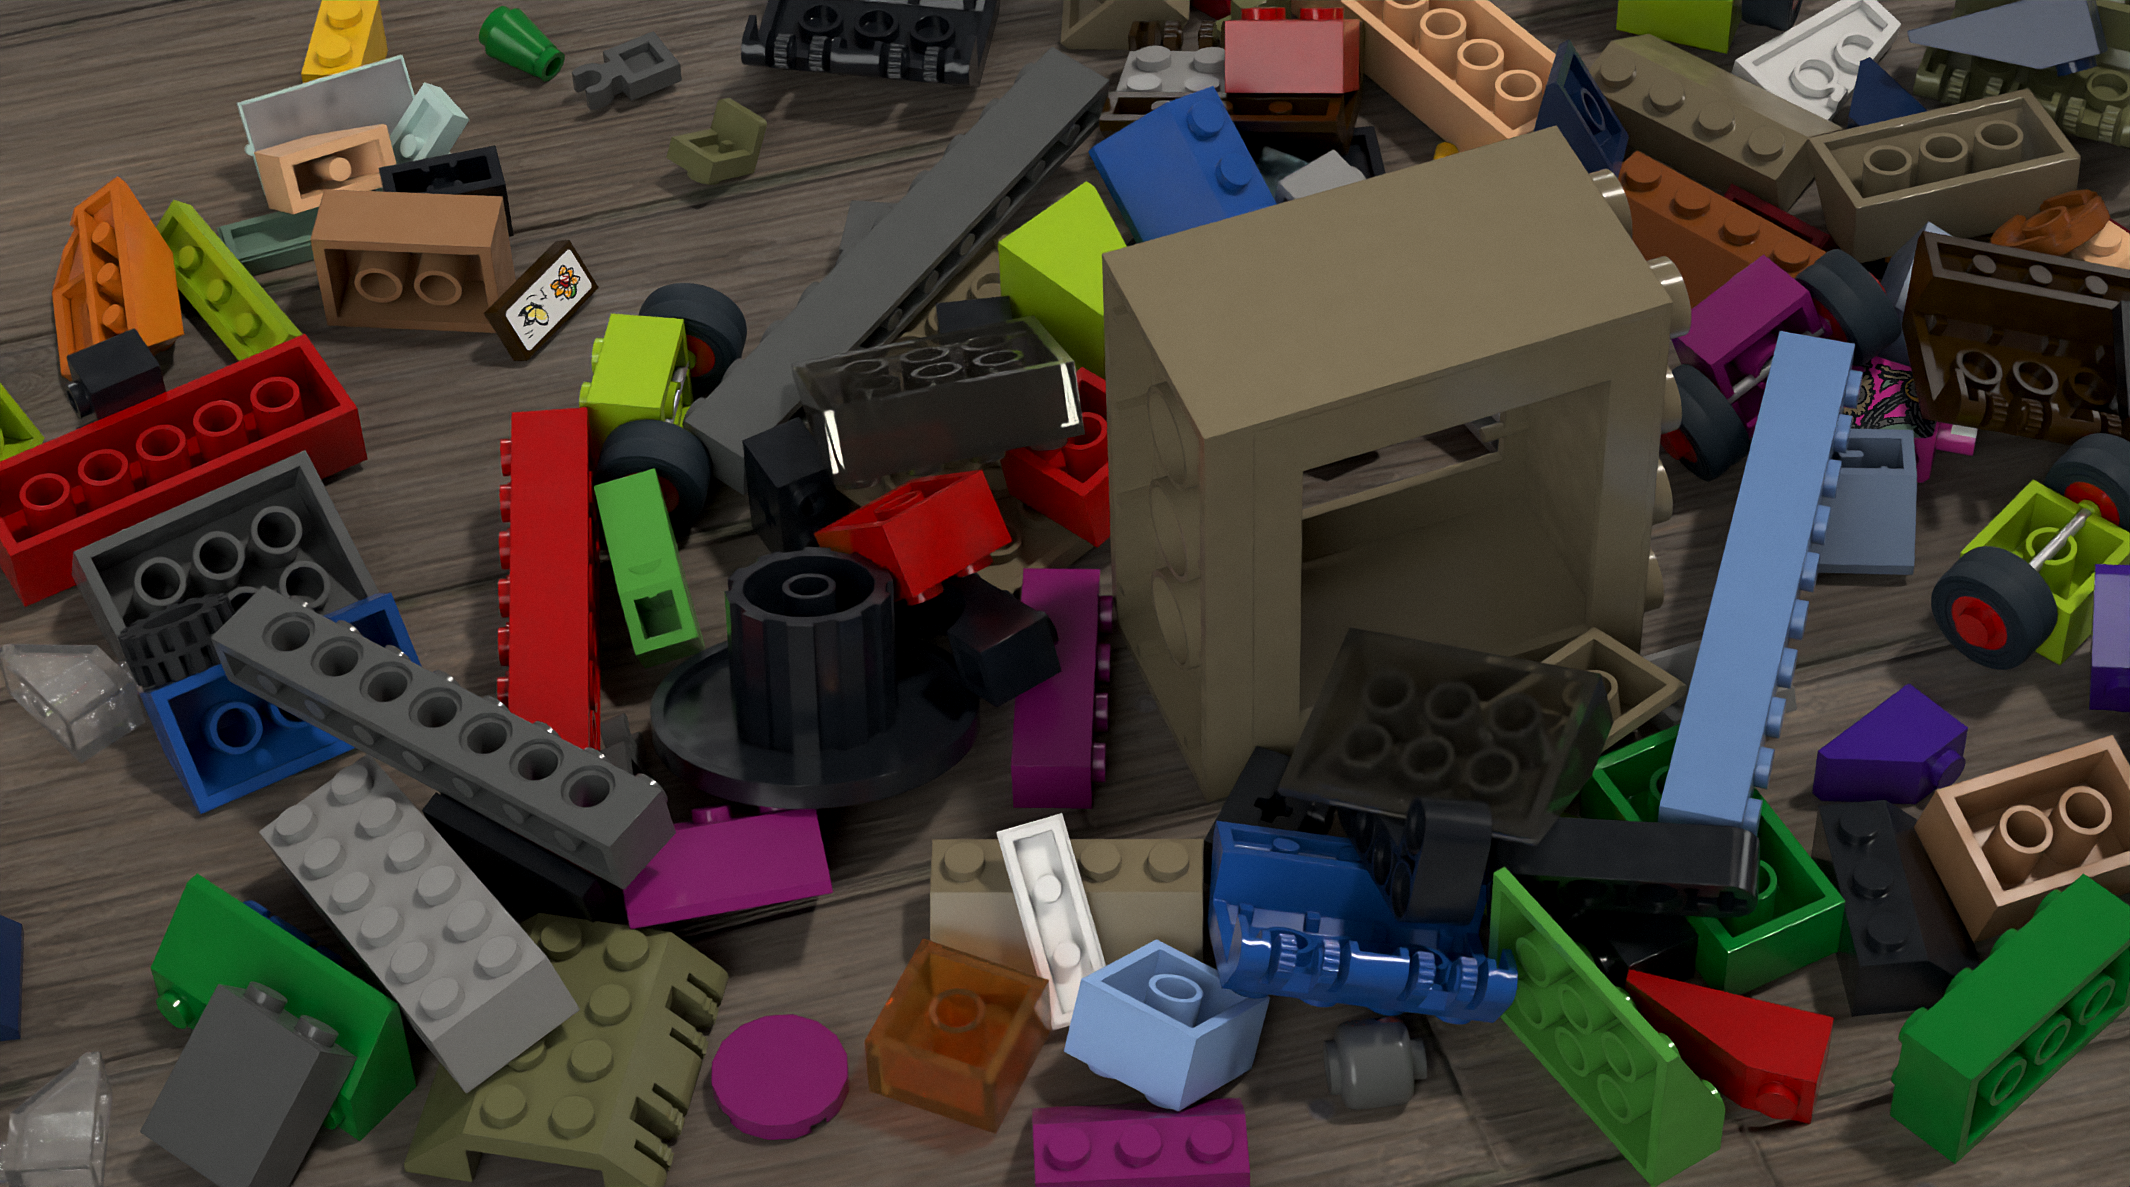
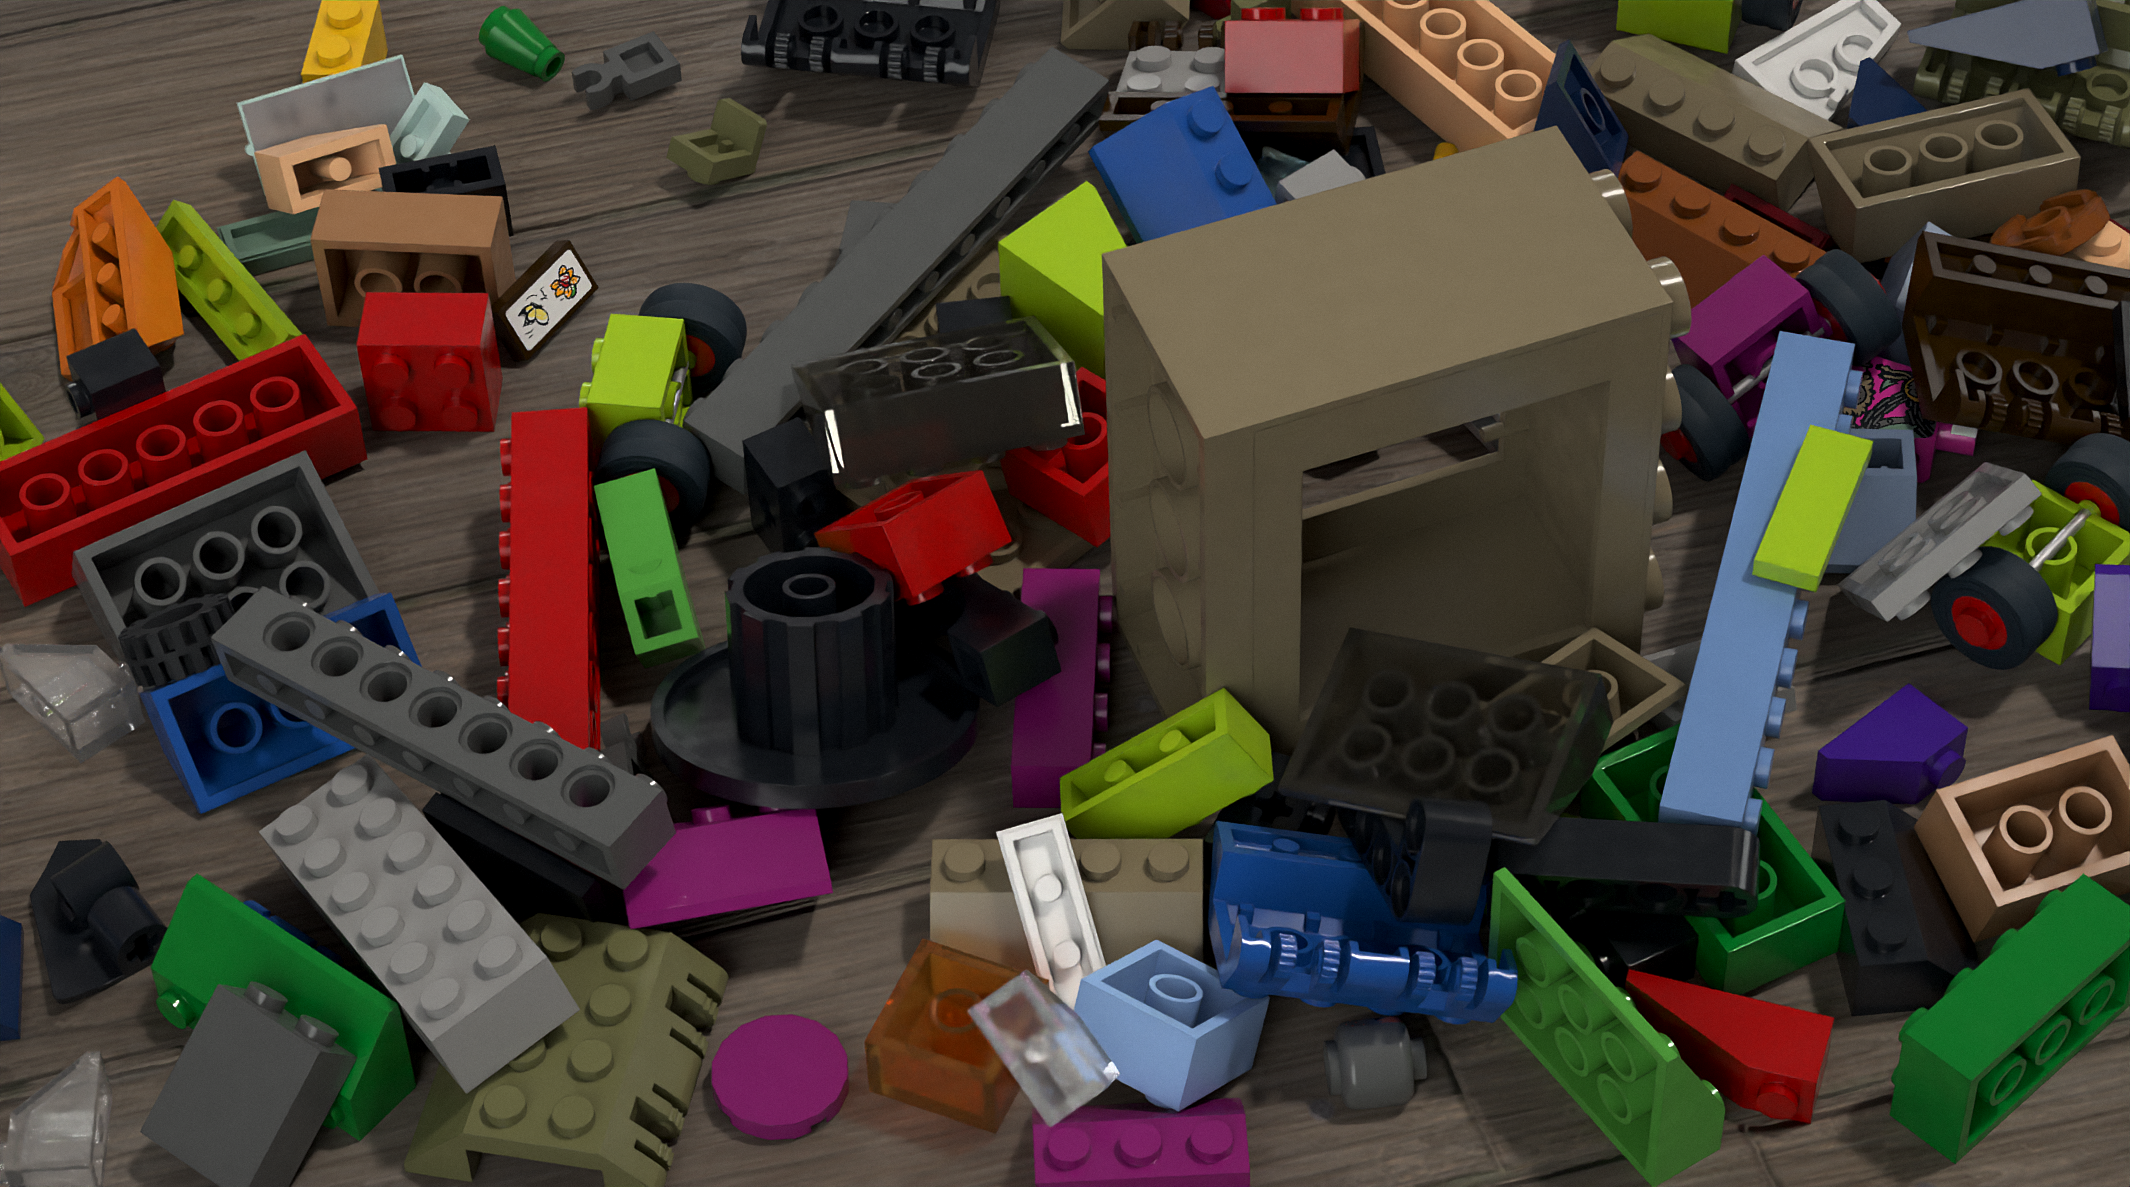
(92, 920): none -> black panel
(430, 361): none -> red brick
(1044, 1046): none -> clear slope
(1169, 774): none -> lime brick
(1812, 508): none -> lime tile
(1941, 542): none -> light grey plate

